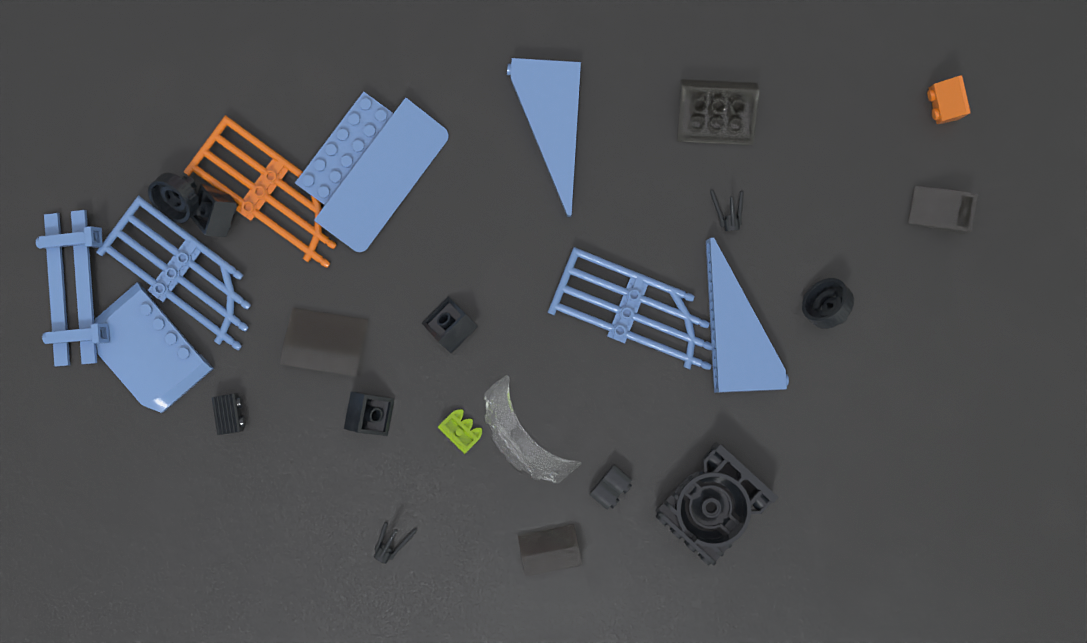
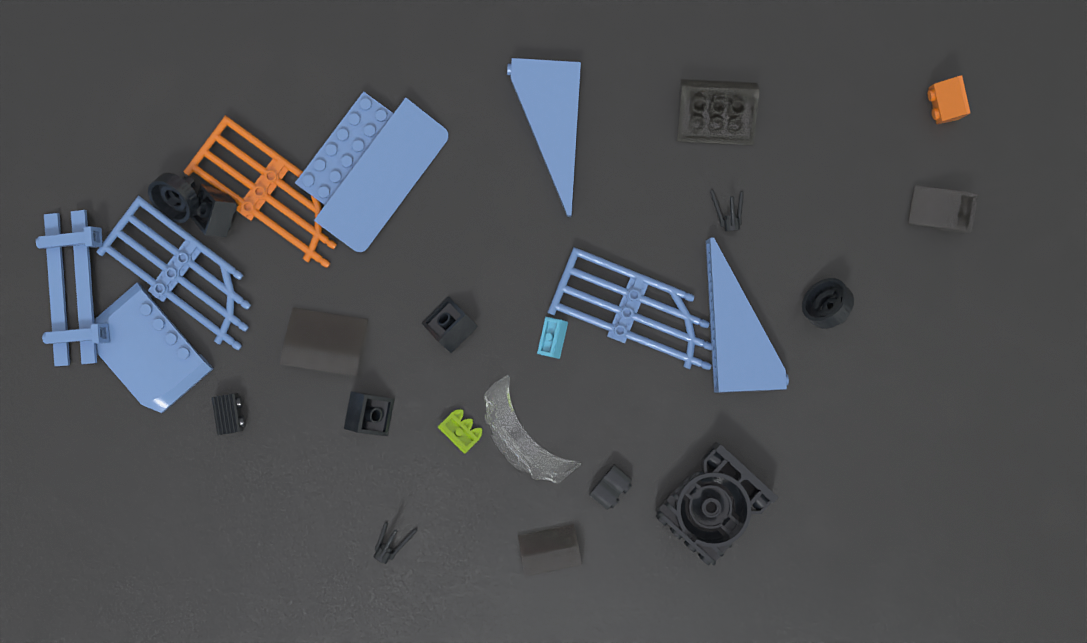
(552, 337): none -> medium azure slope

